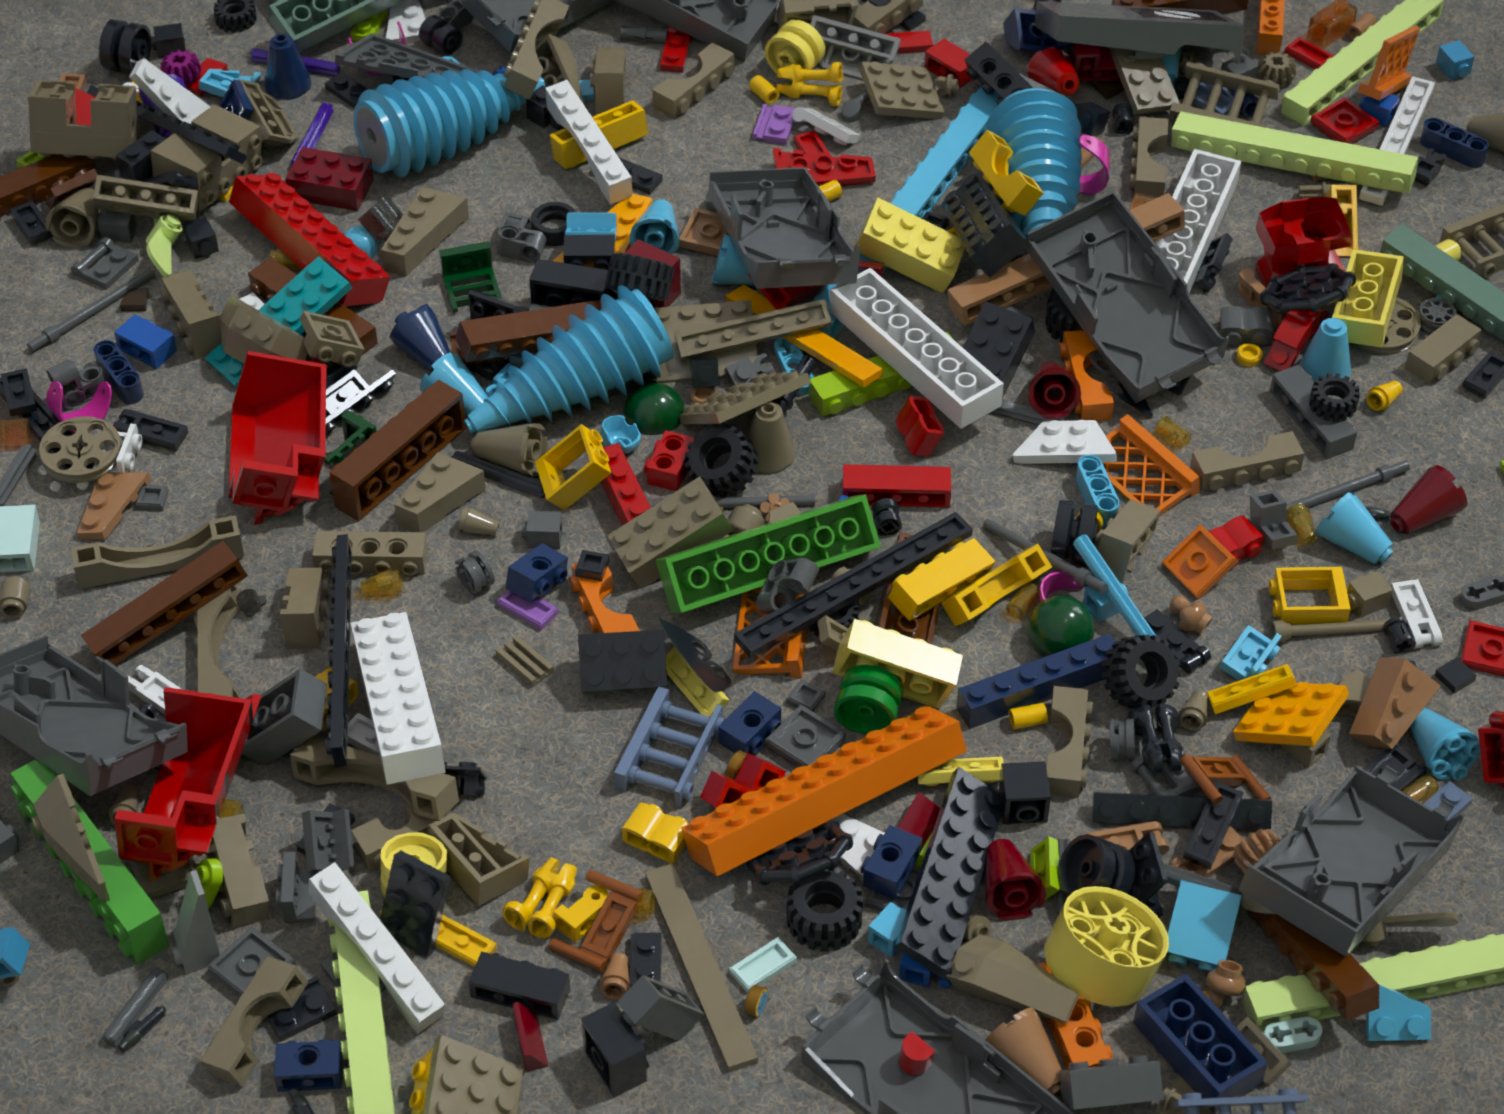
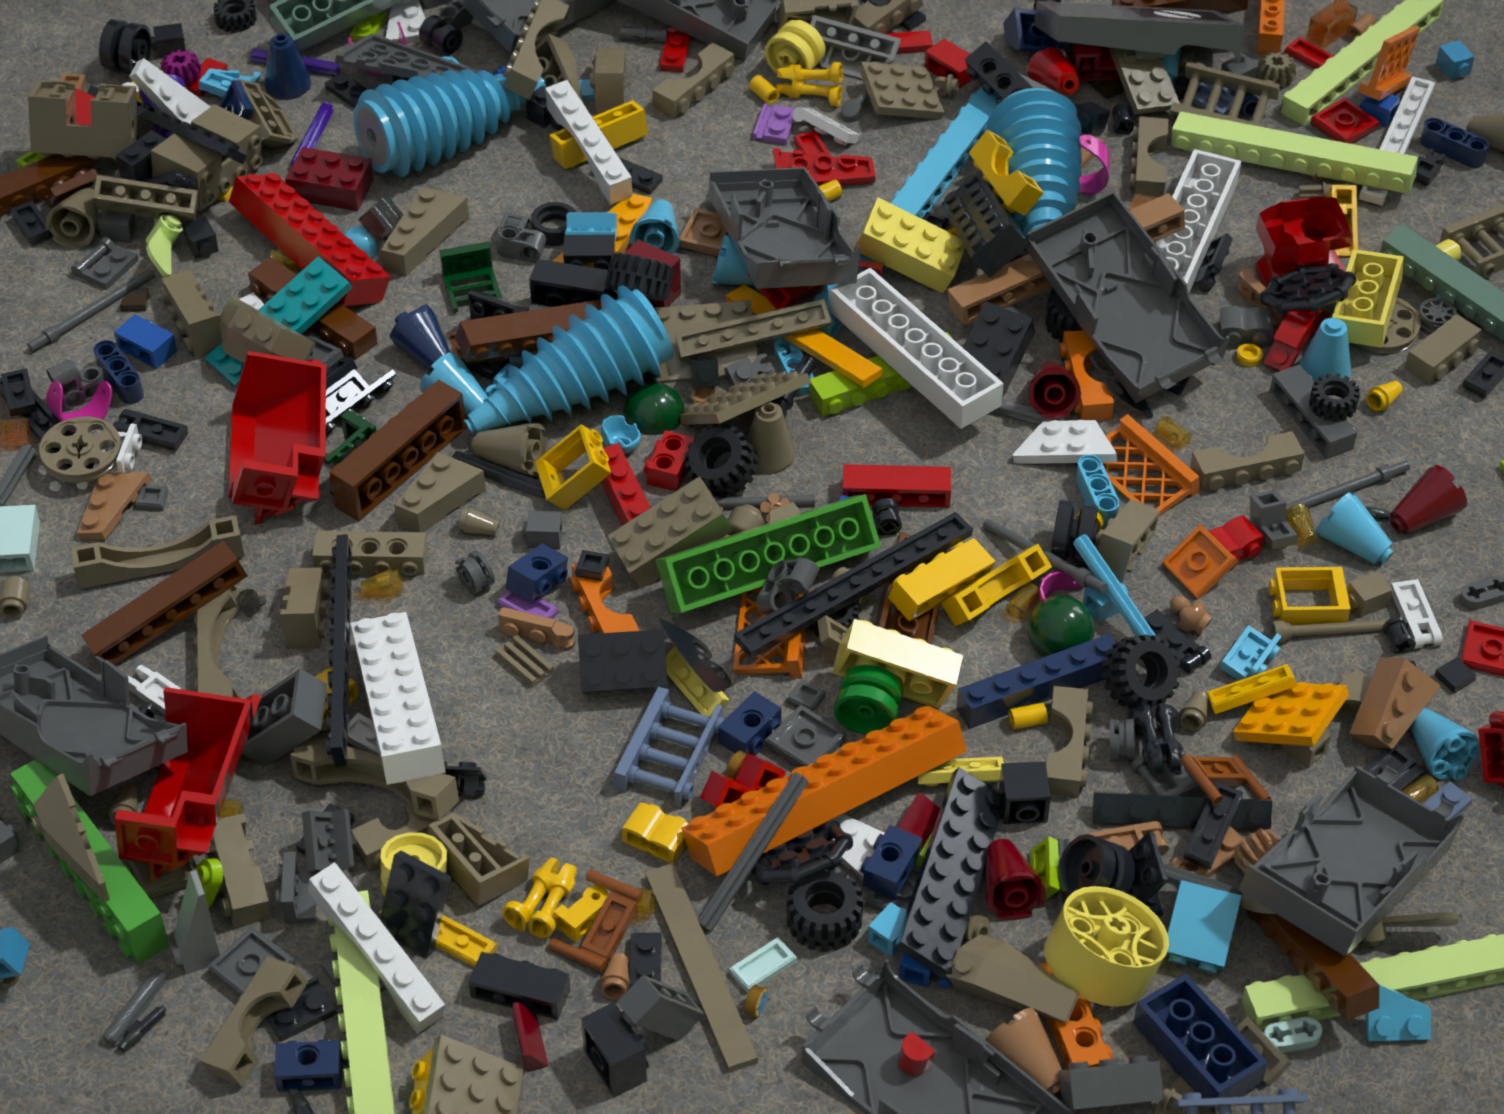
(331, 339): dark tan plate -> none
(537, 628): none -> medium nougat hinge
(753, 851): none -> dark grey axle
(919, 426): red brick -> none
(1224, 980): medium nougat animal -> none

